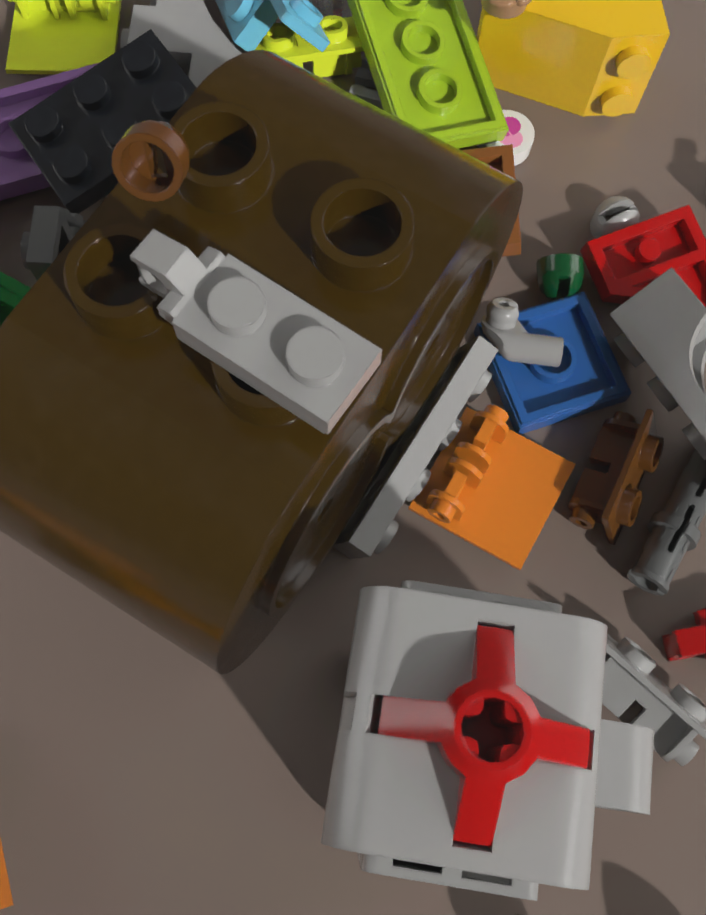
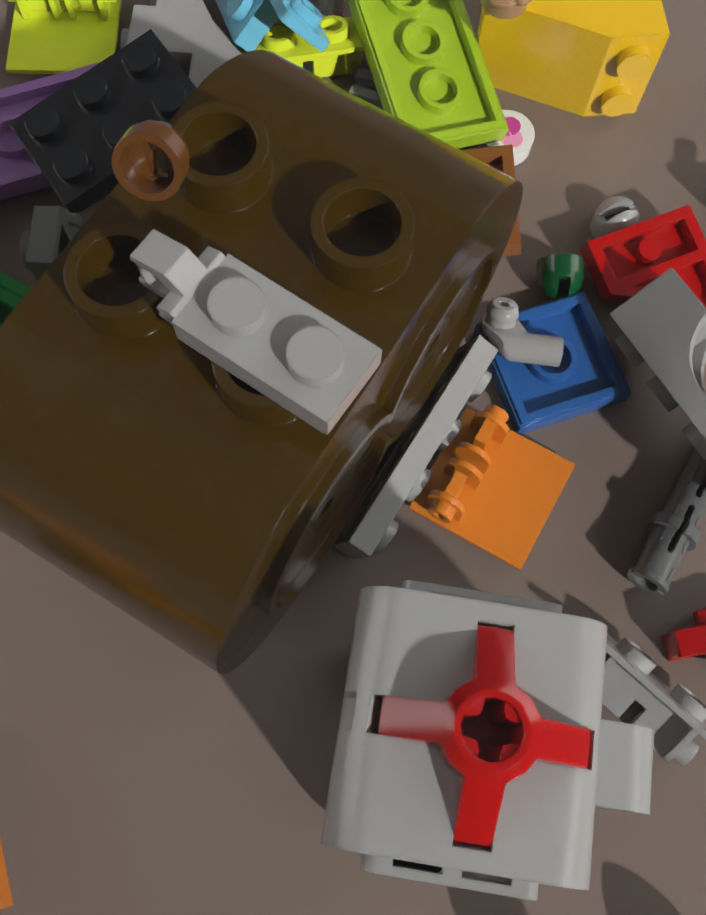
(614, 497): reddish brown hinge -> none

